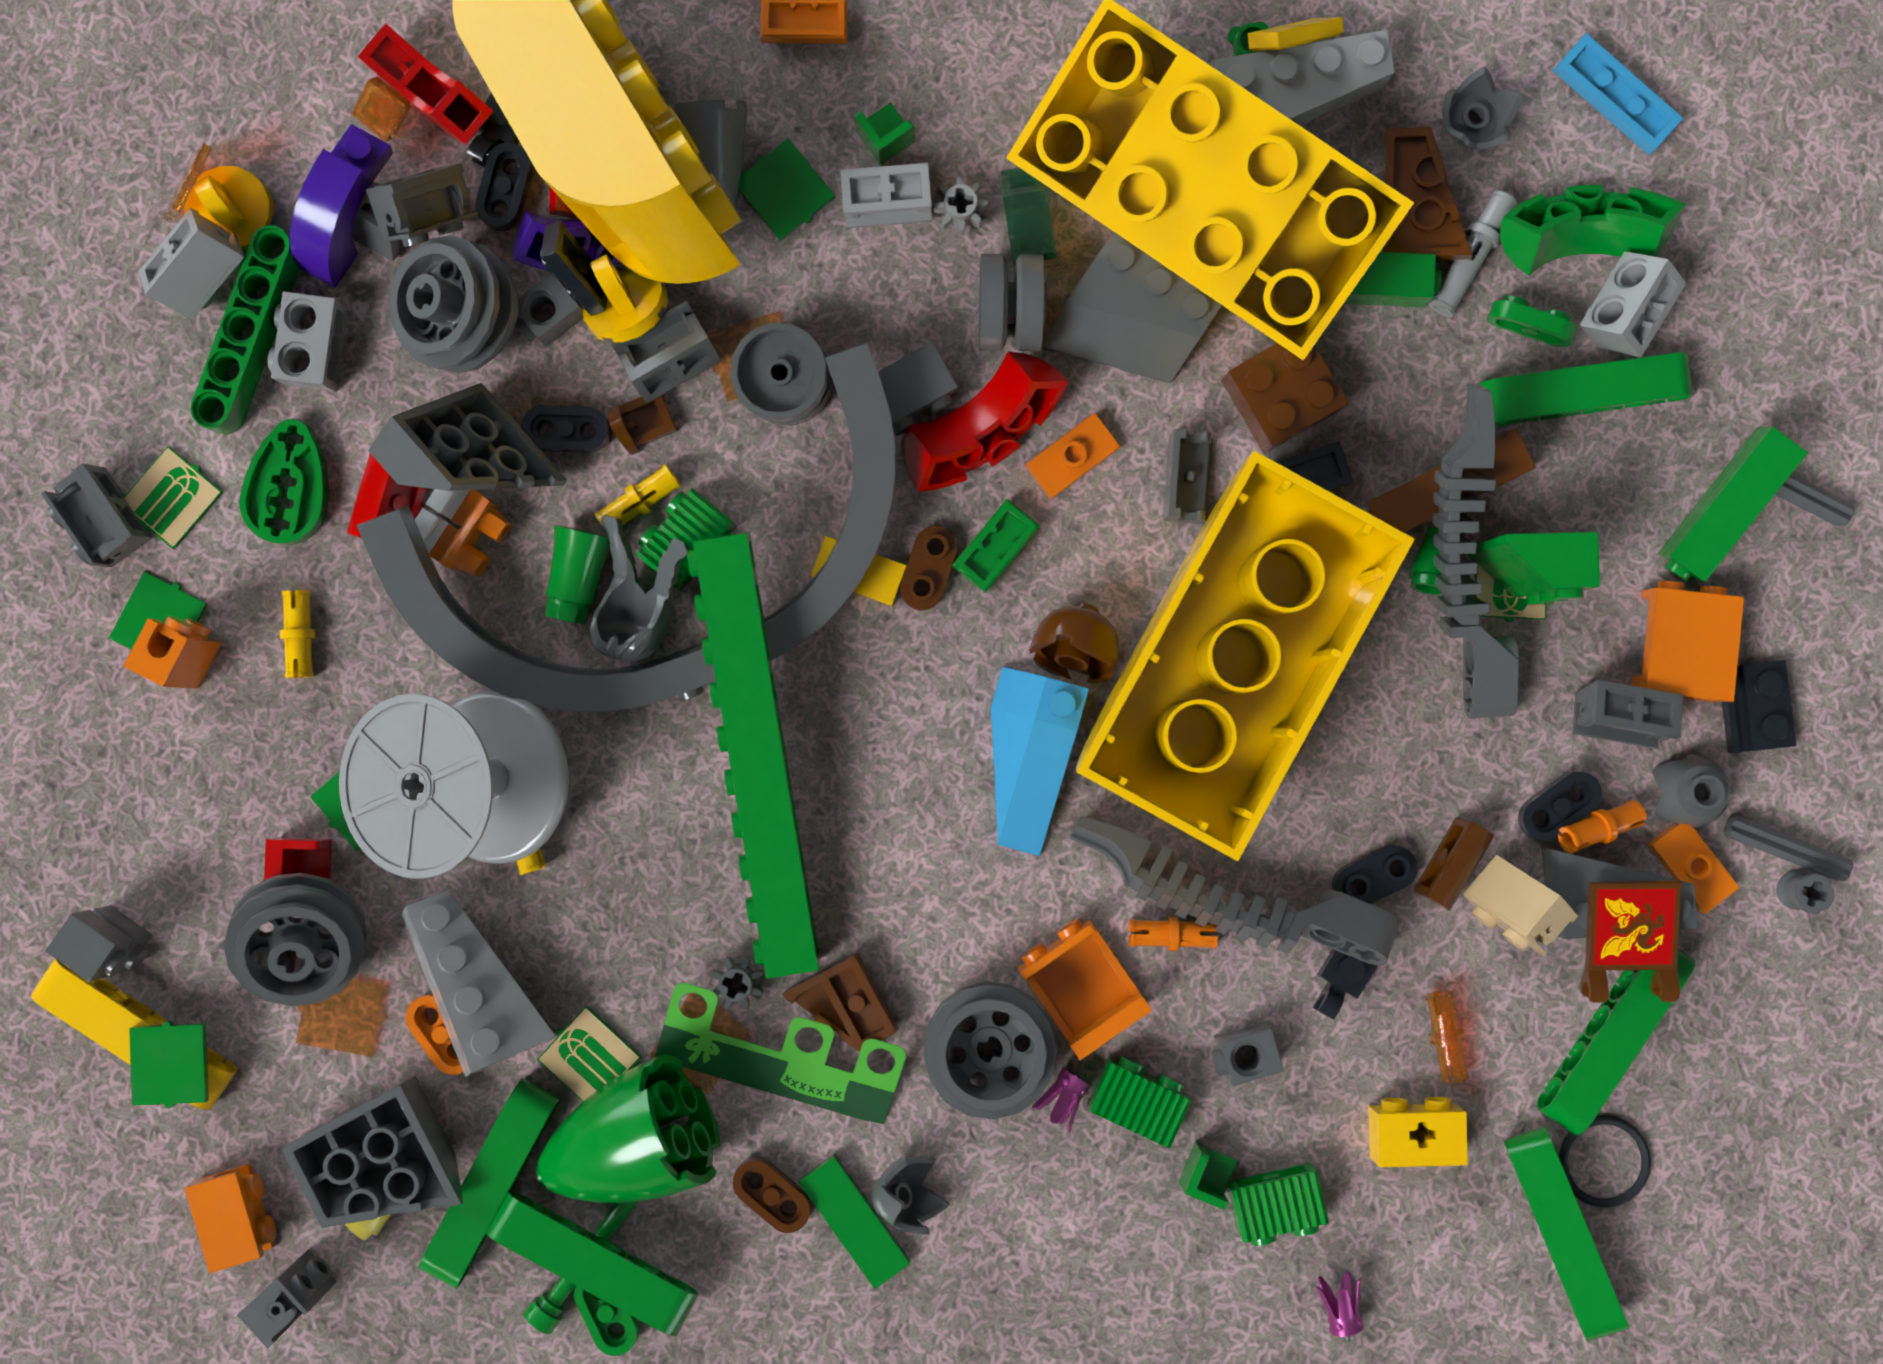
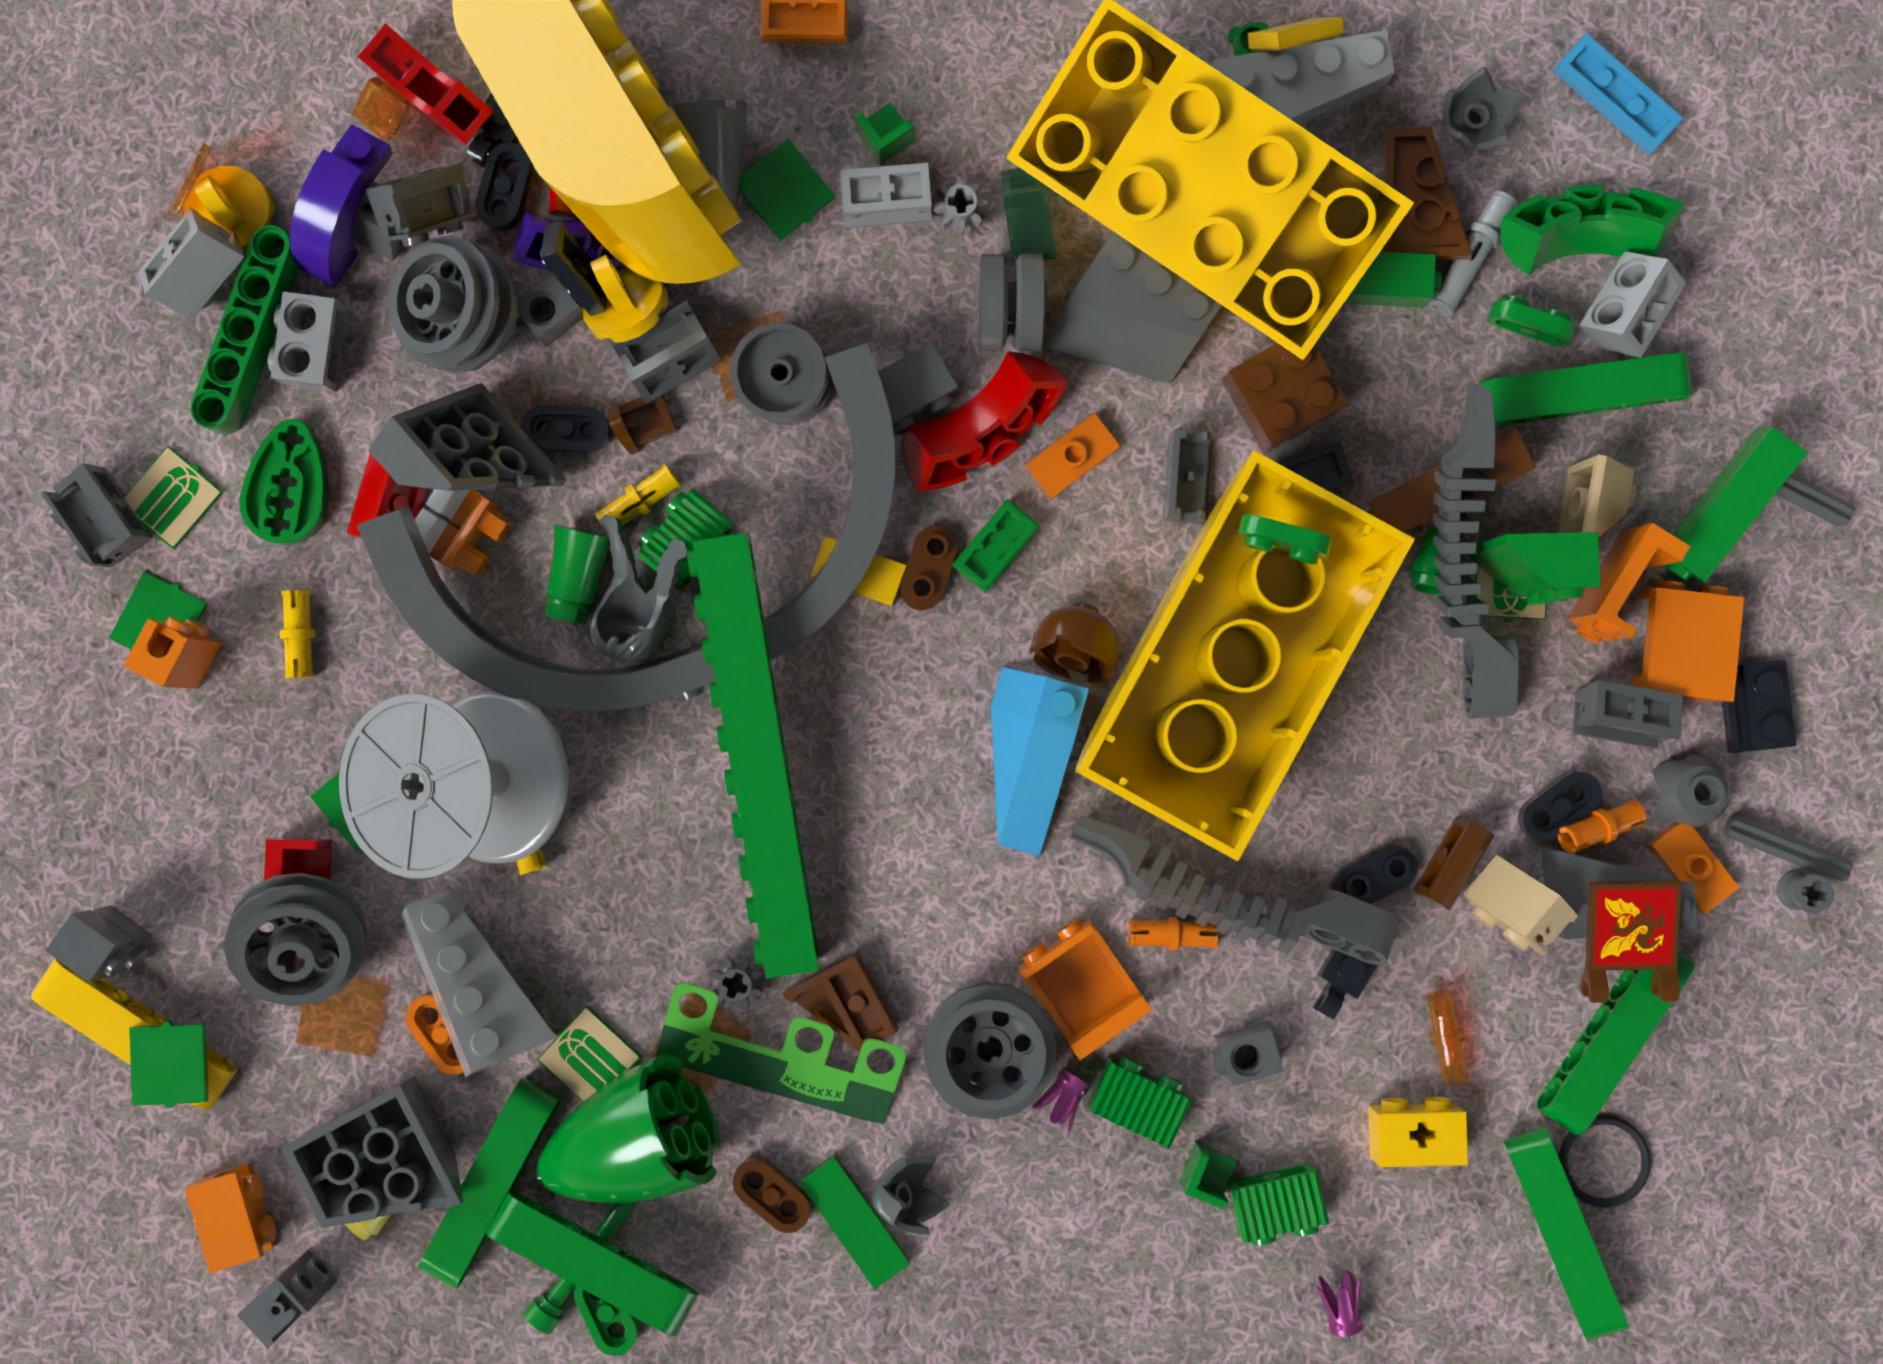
(1303, 543): none -> green plate
(1596, 495): none -> tan slope
(1619, 571): none -> orange panel

